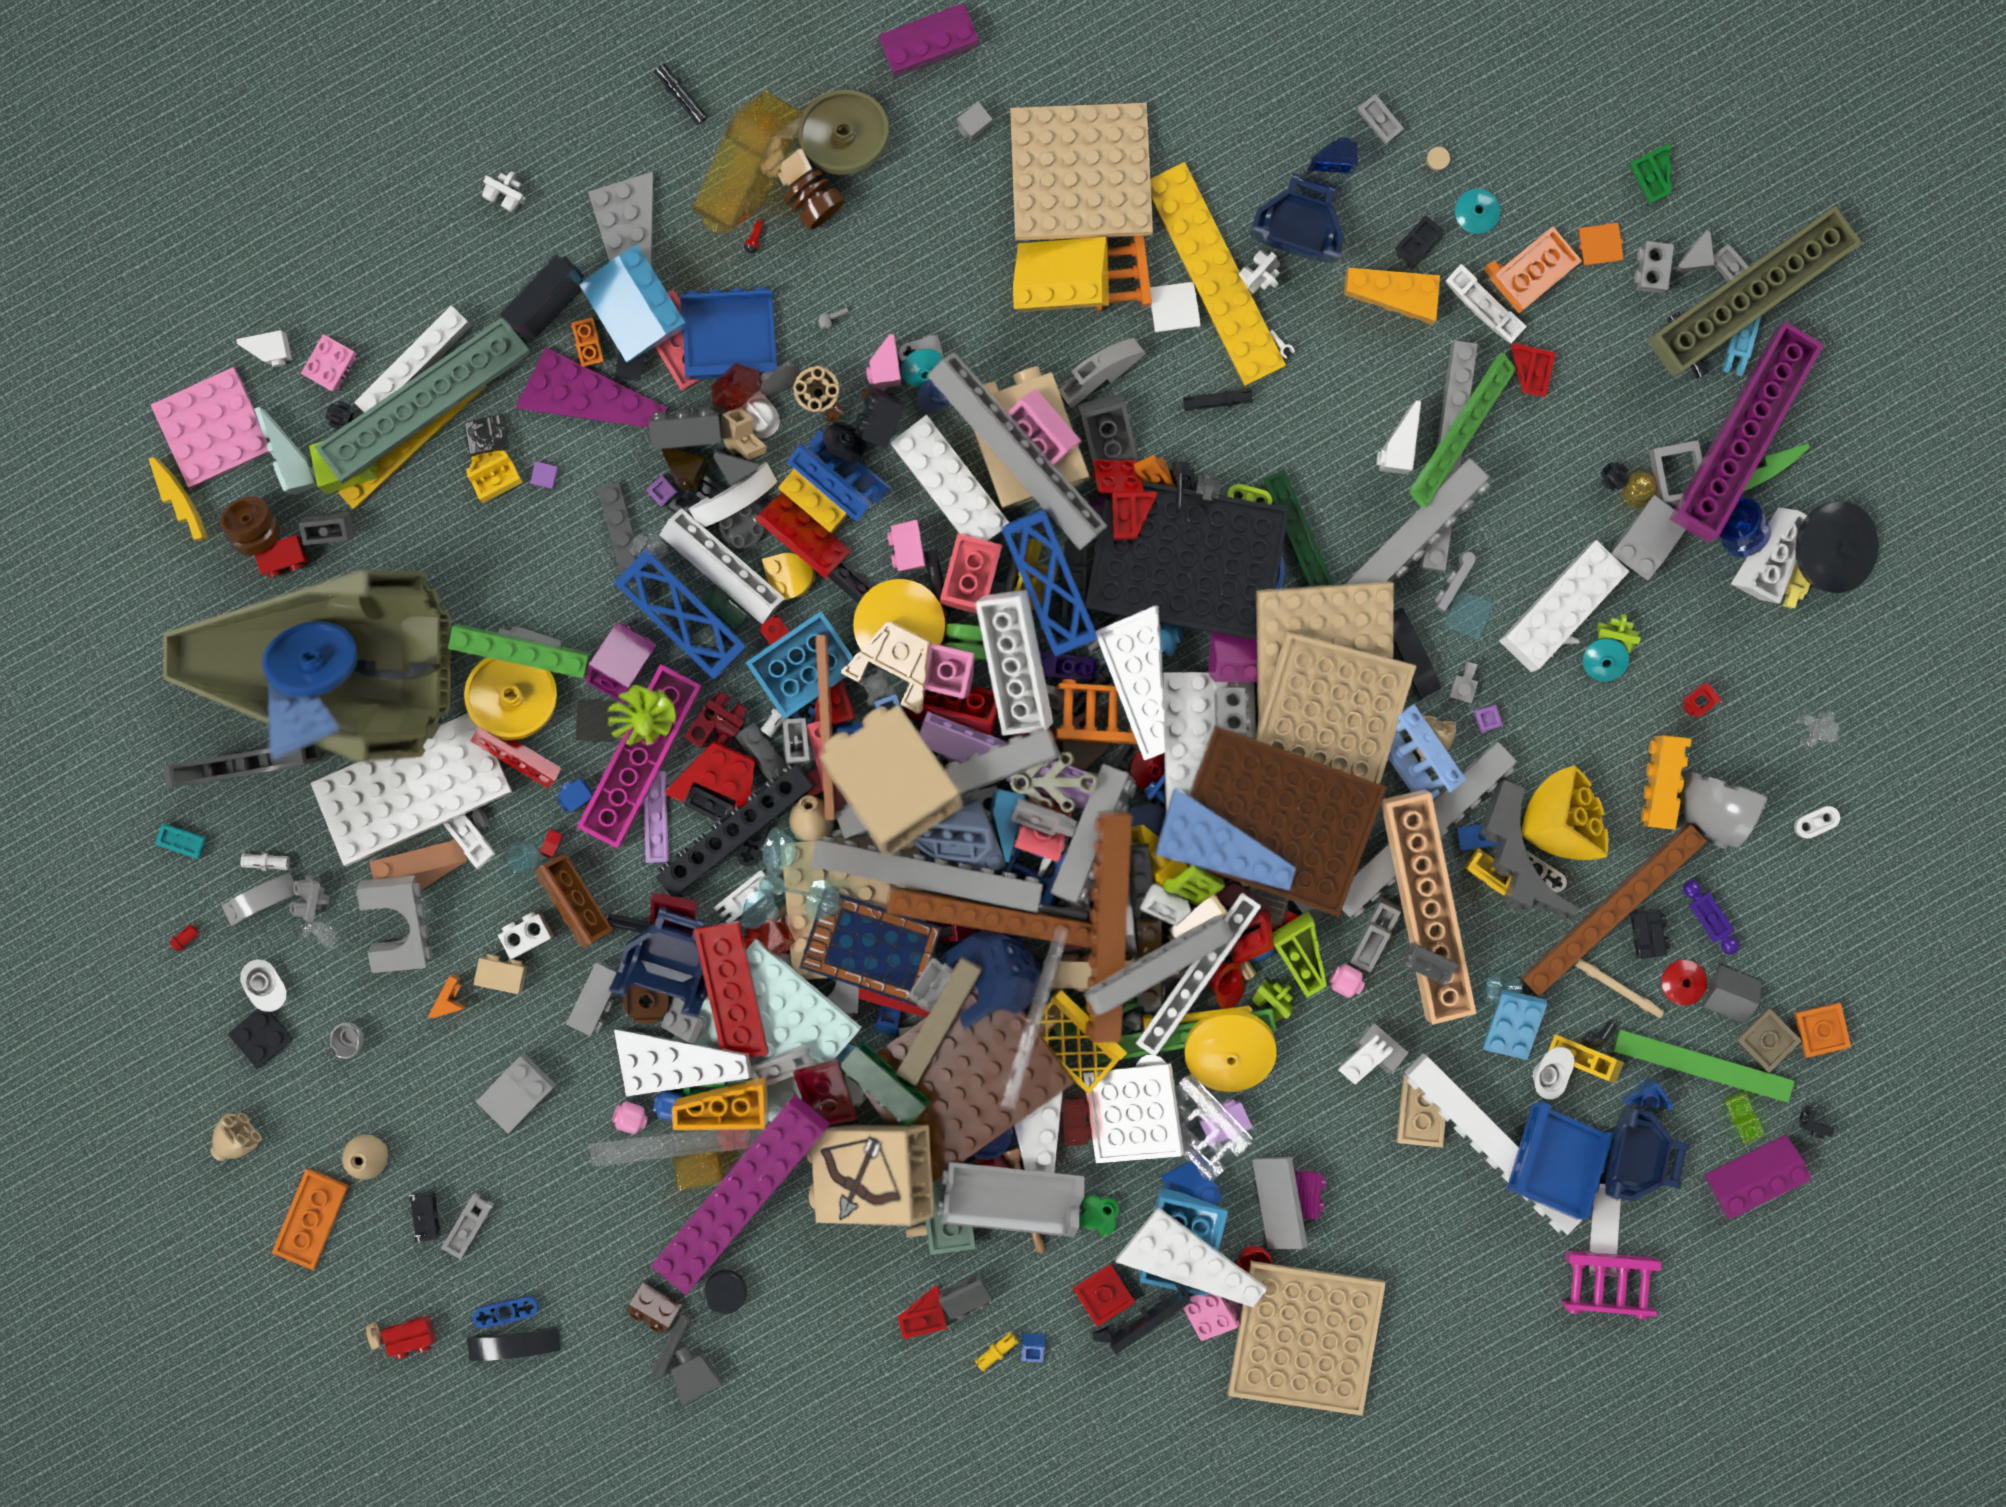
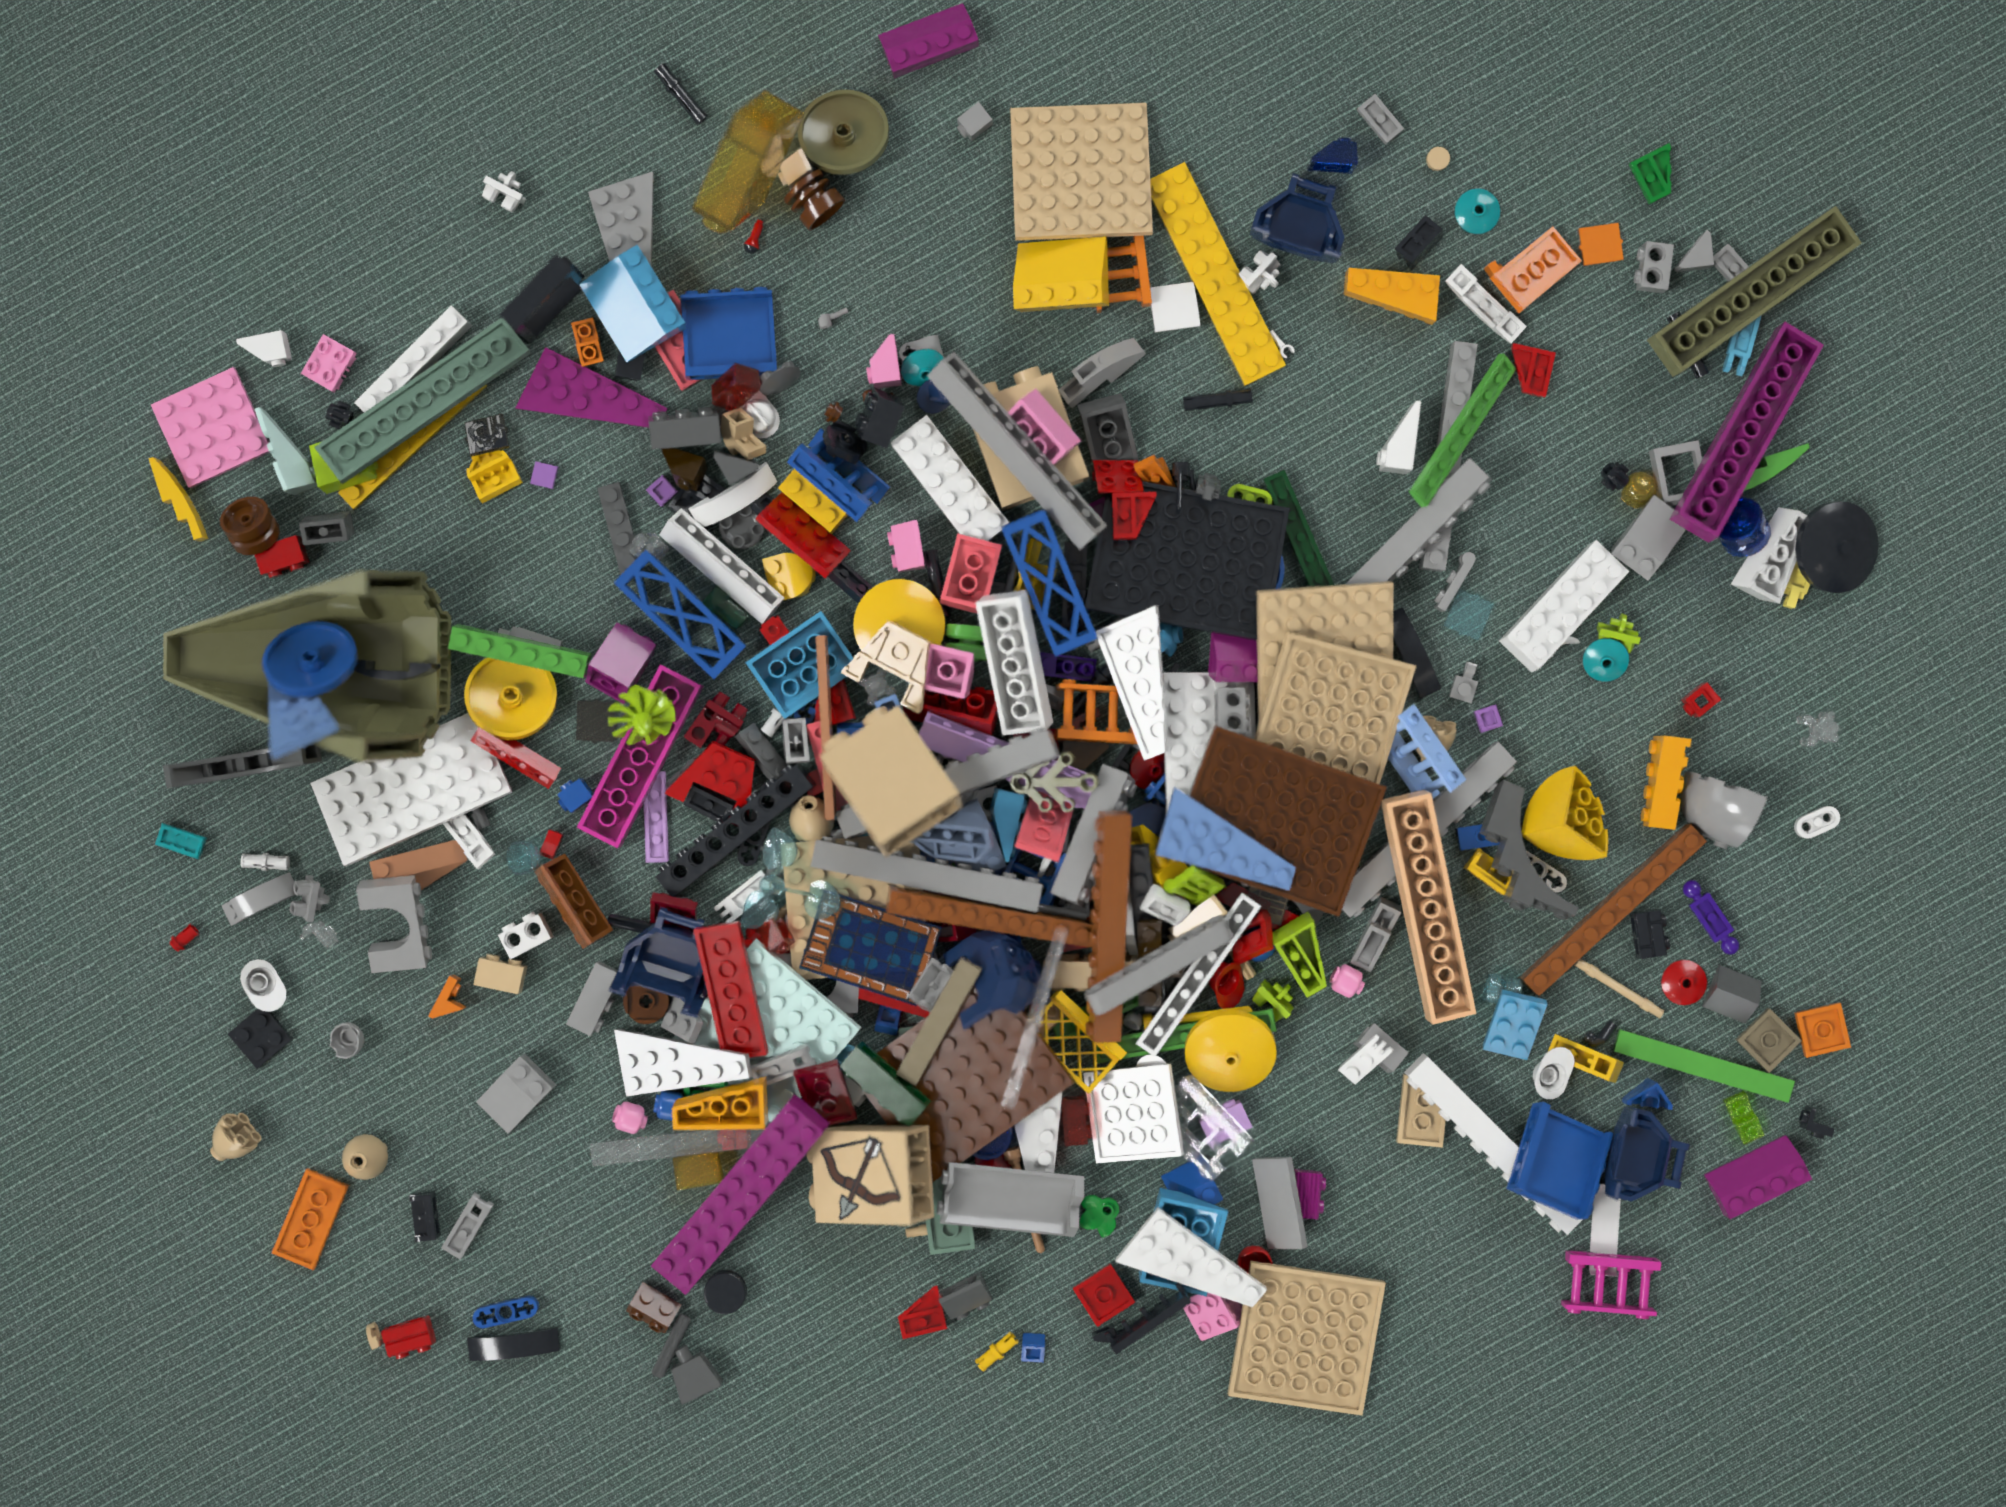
(813, 379): tan piece -> none
(1042, 819): light grey hinge -> none
(1429, 964): dark grey hinge -> none

